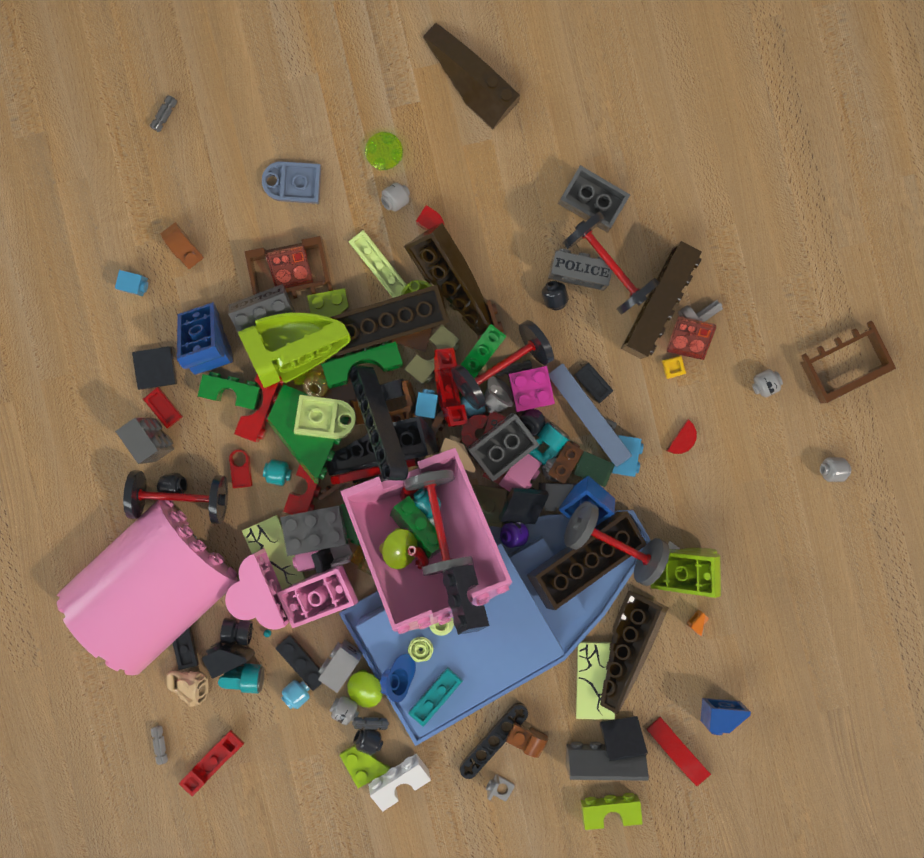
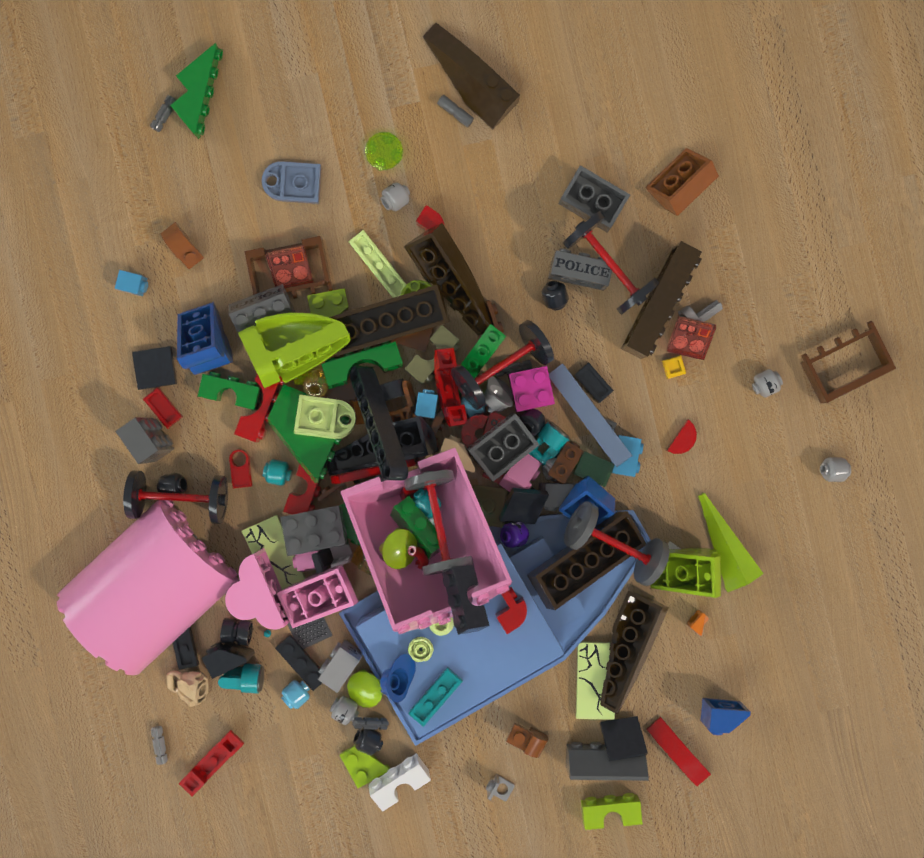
(198, 80): none -> green slope
(311, 632): none -> dark grey sticker
(453, 109): none -> dark grey piece
(487, 747): black beam -> none
(514, 614): none -> red brick
(682, 181): none -> dark orange slope
(736, 563): none -> lime wedge

